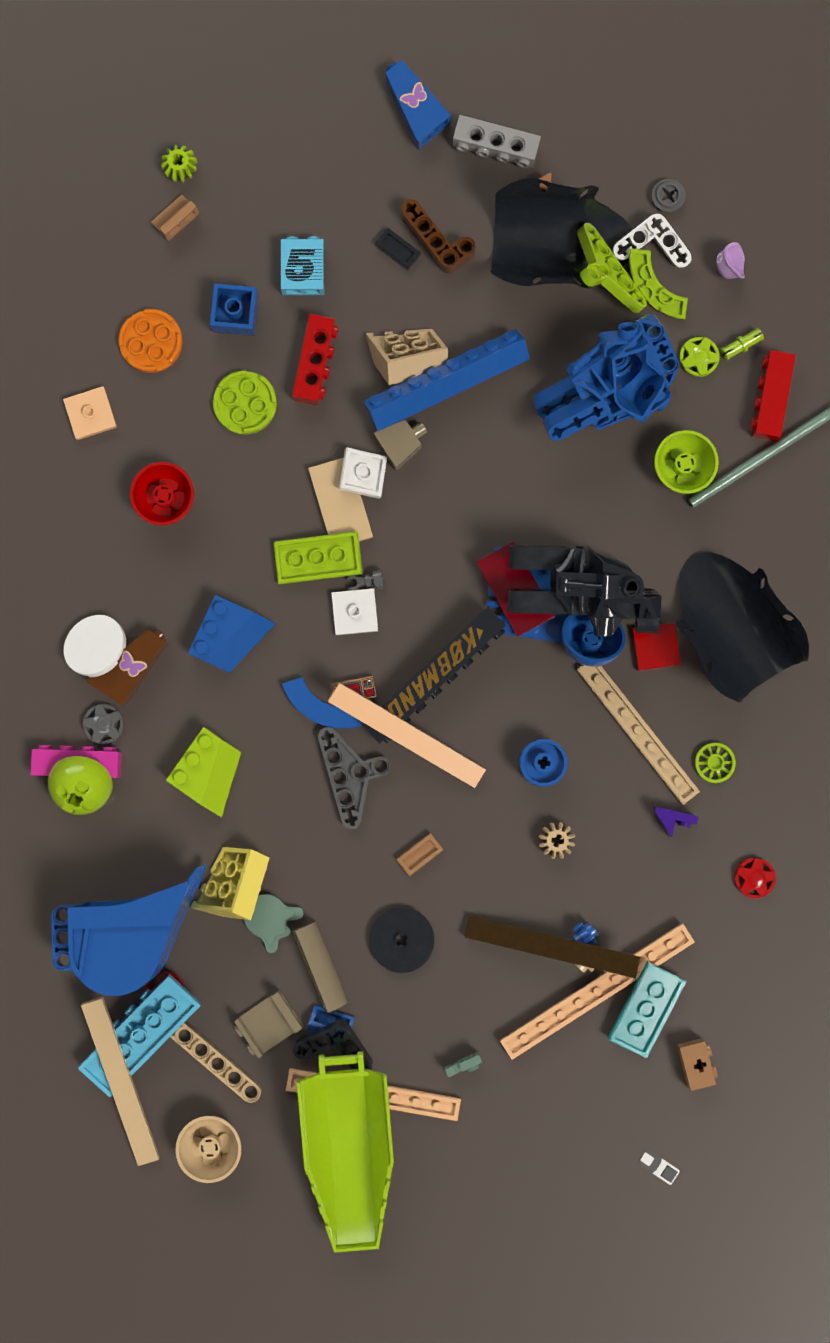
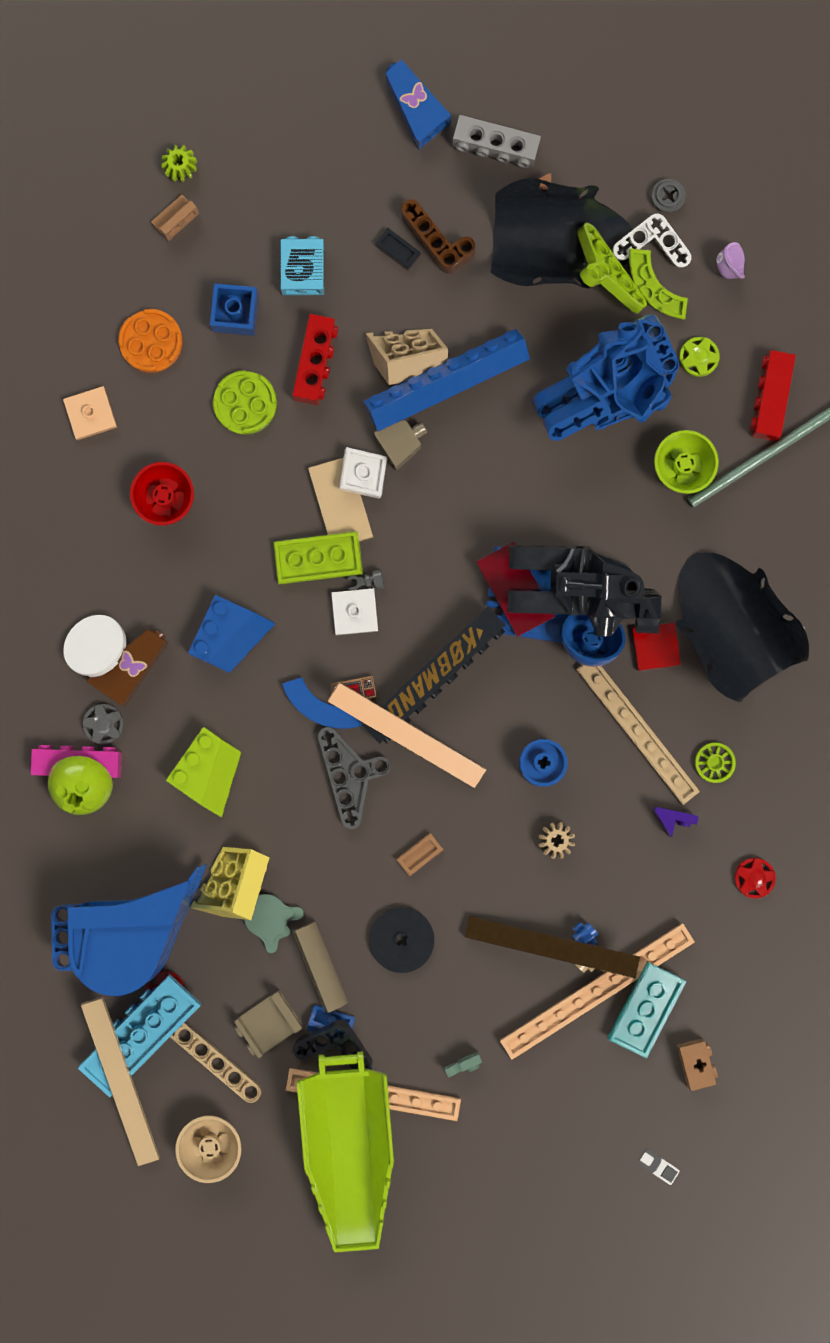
(742, 344): lime pin -> none

